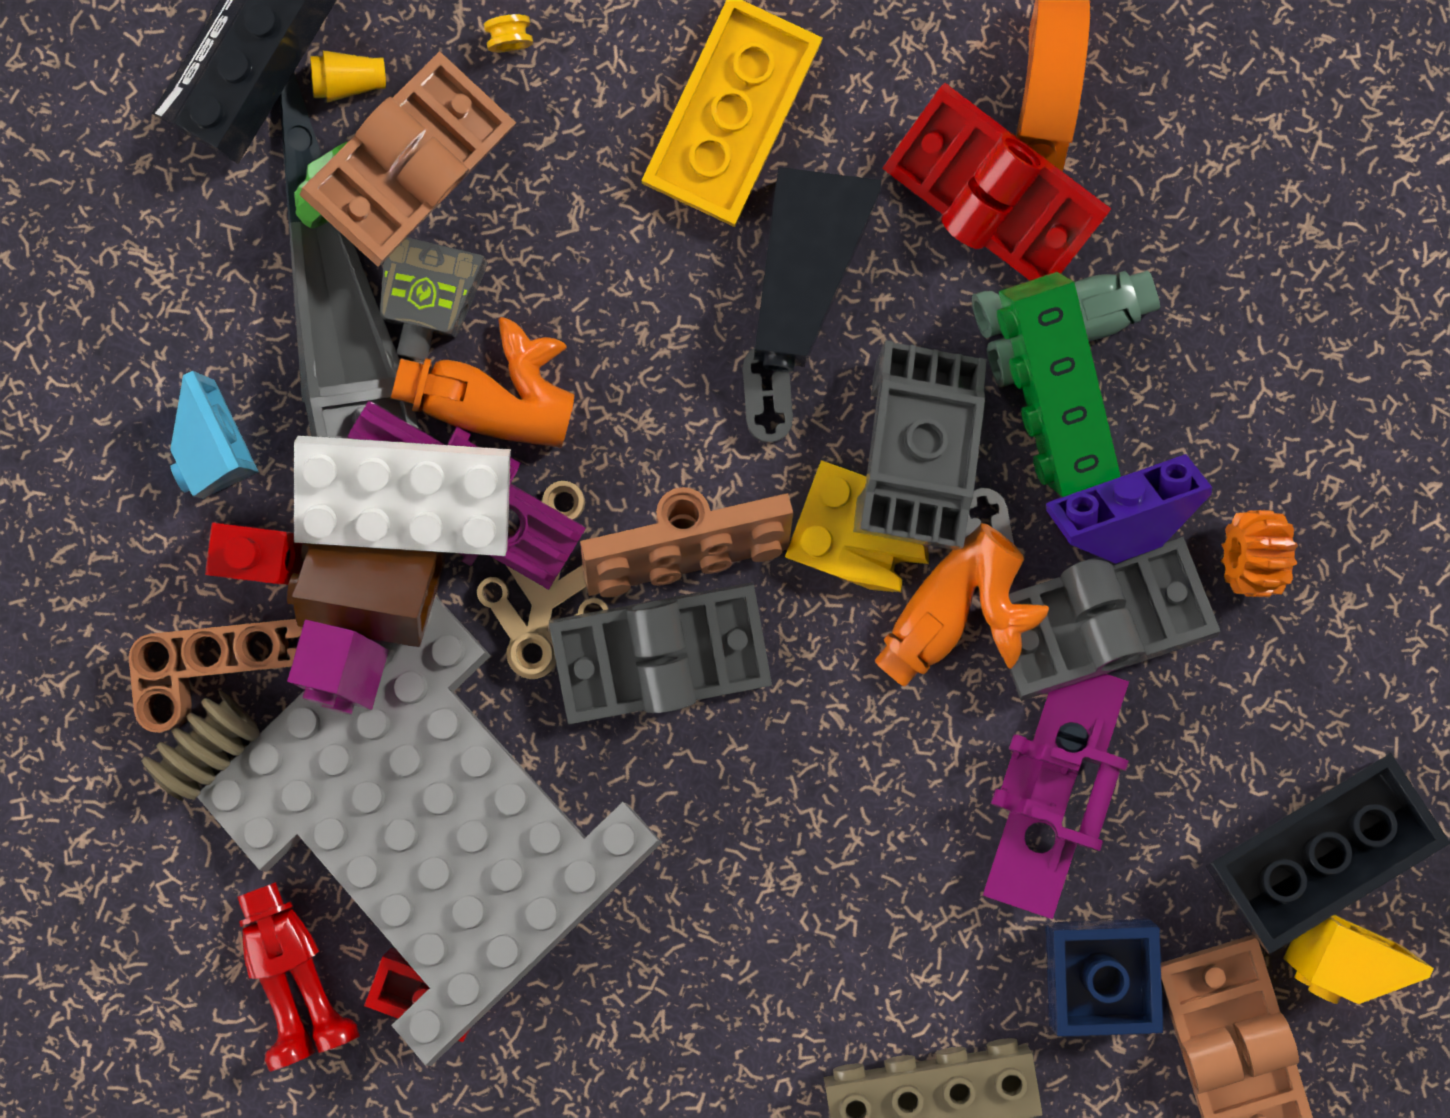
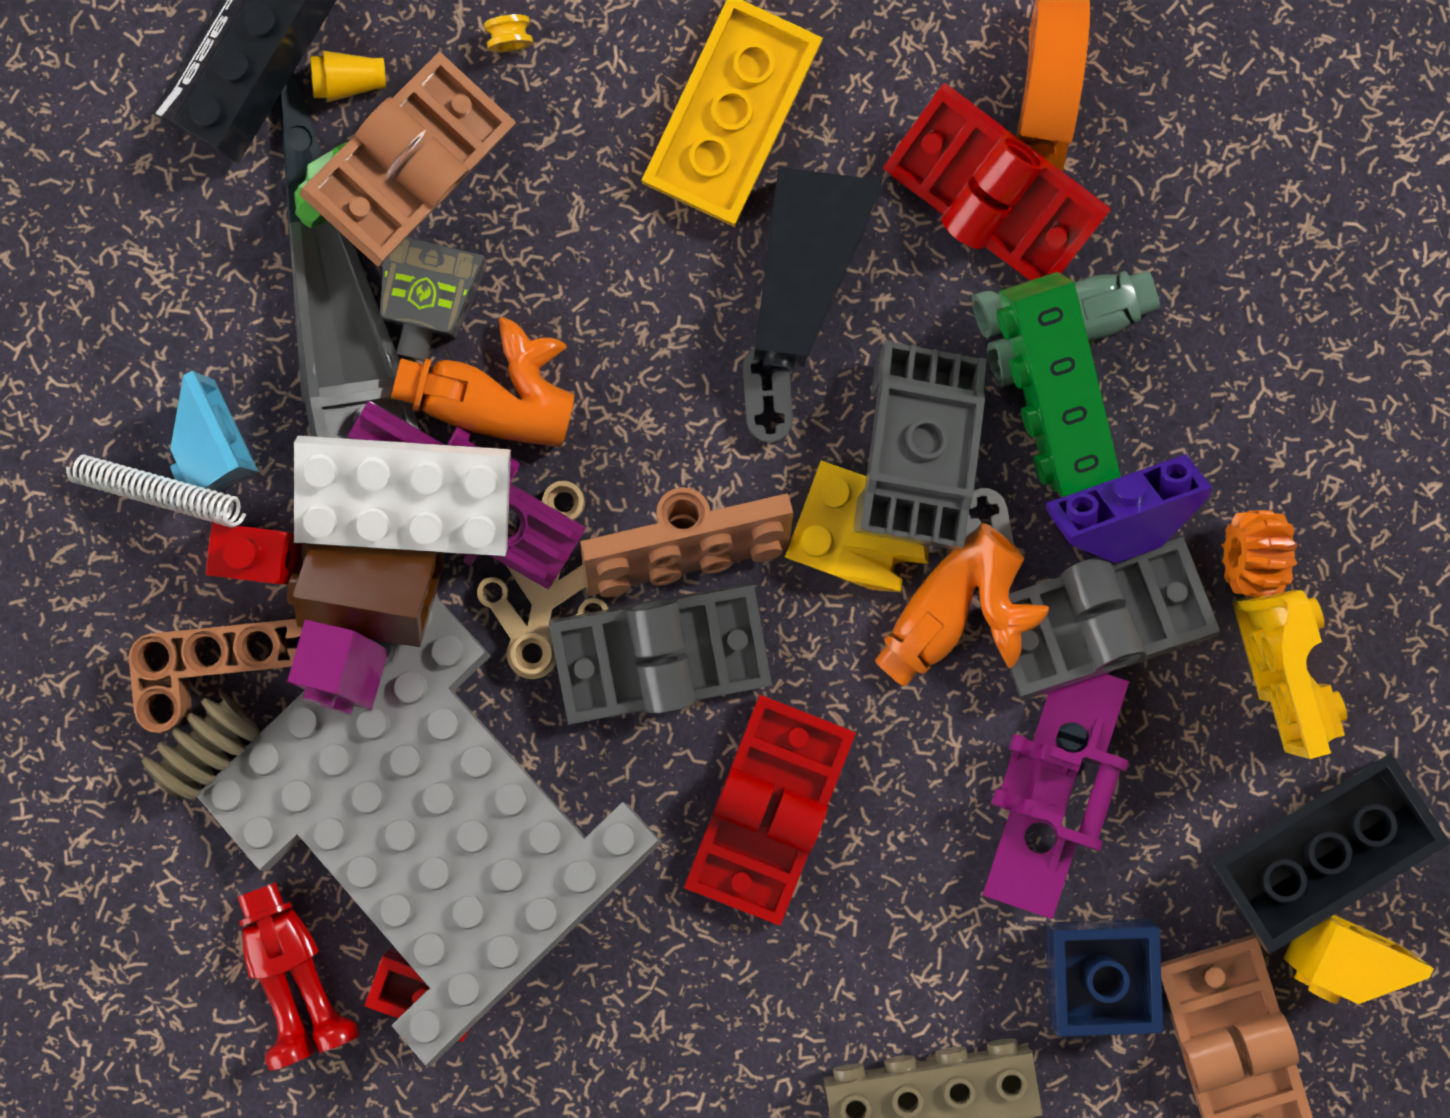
(98, 483): none -> white piece
(770, 810): none -> red plate
(1277, 641): none -> yellow slope

